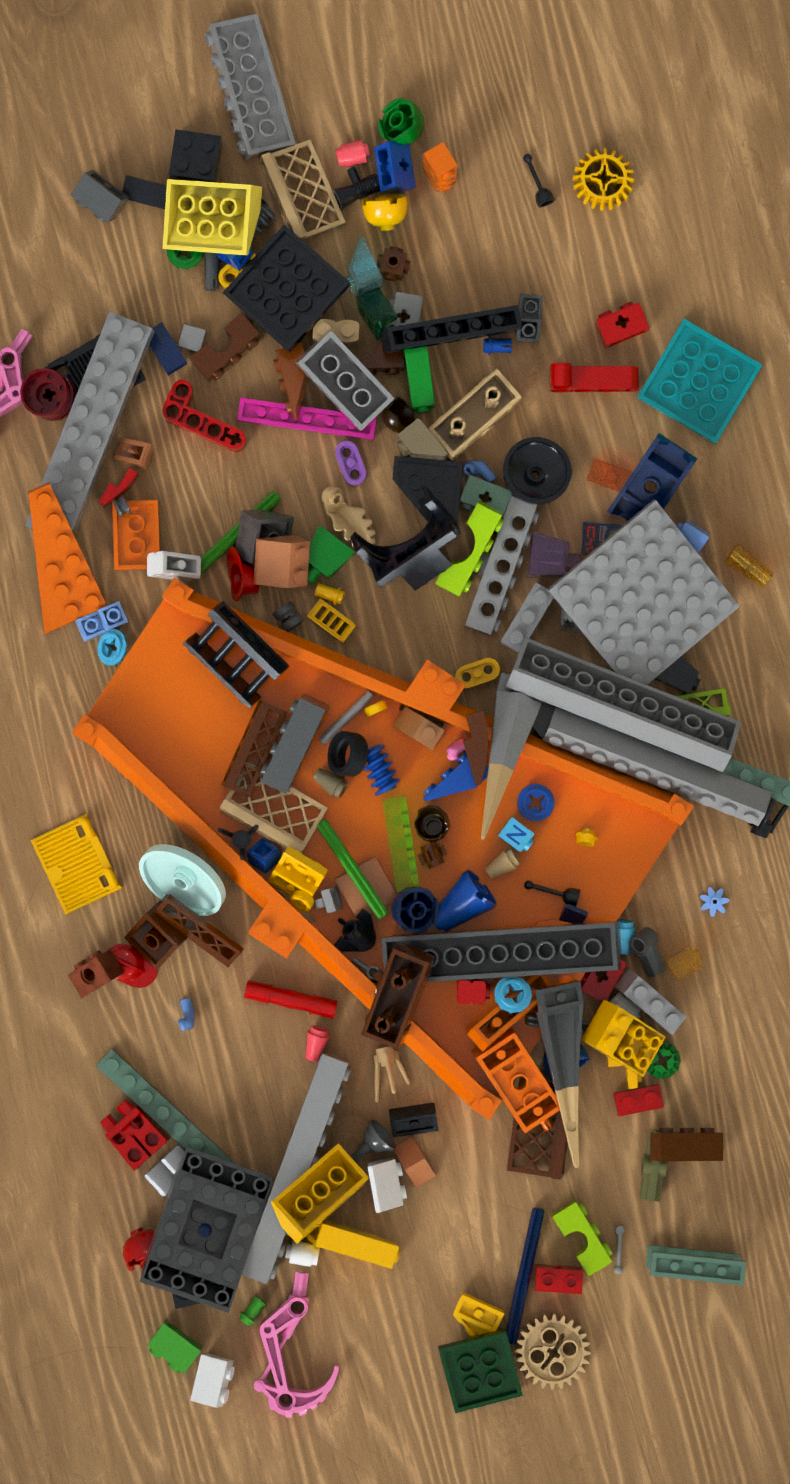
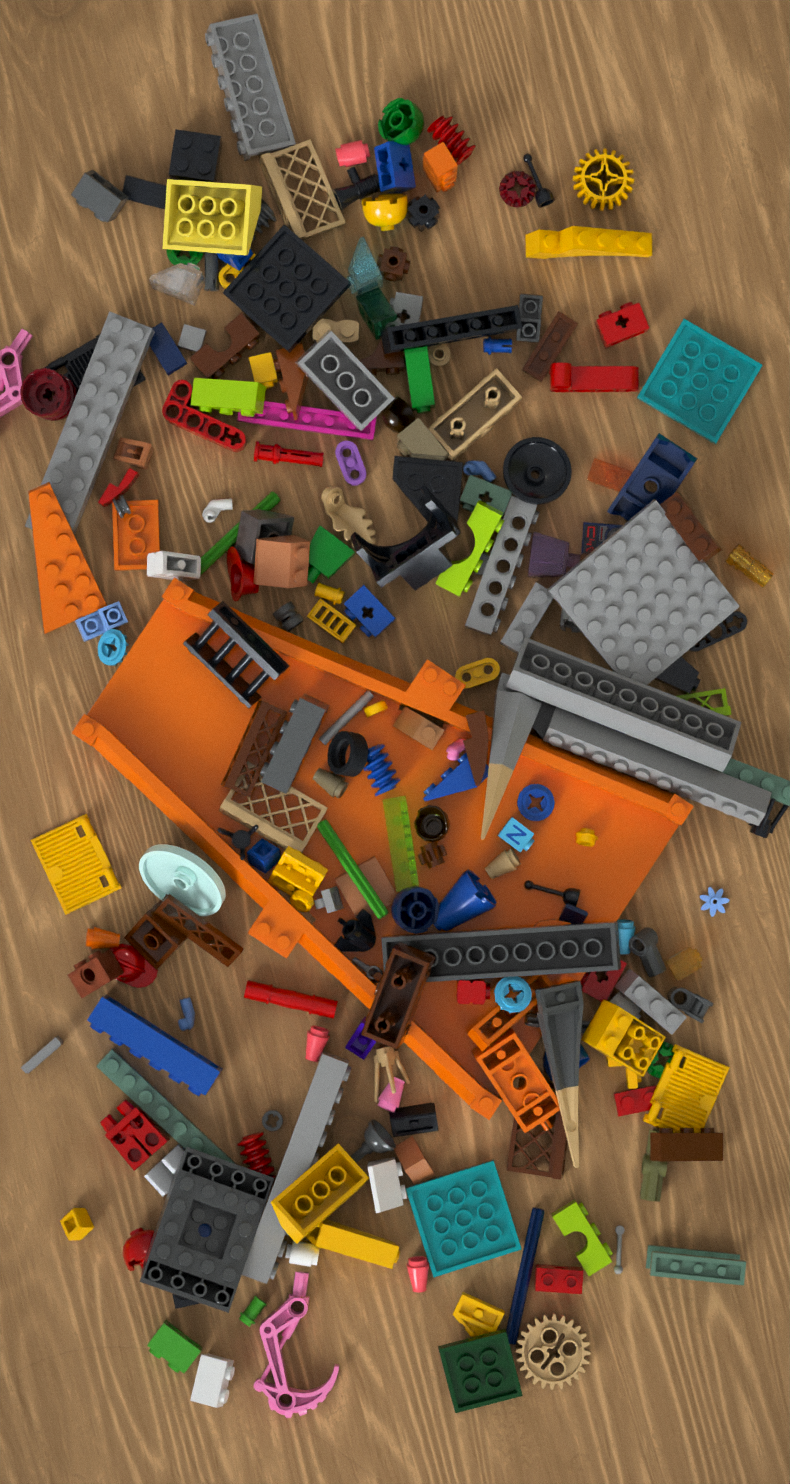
(42, 1055): none -> light grey tile
(77, 1224): none -> yellow slope
(100, 938): none -> orange cone
(154, 1044): none -> blue brick
(179, 282): none -> clear slope
(215, 507): none -> white arm
(228, 396): none -> lime brick
(256, 1153): none -> red piece
(263, 369): none -> yellow brick
(265, 1118): none -> dark grey bush
(276, 454): none -> red pin
(358, 1043): none -> dark purple slope
(381, 616): none -> blue brick
(389, 1100): none -> bright pink cone
(418, 1273): none -> coral cone
(421, 220): none -> black brick
(439, 361): none -> tan plate
(447, 133): none -> red piece
(463, 1218): none -> teal plate
(511, 197): none -> dark red gear
(549, 346): none -> reddish brown plate
(587, 242): none -> yellow arch
(686, 1091): none -> yellow window
(690, 528): none -> reddish brown arch
(693, 1004): none -> dark grey piece
(734, 630): none -> black beam

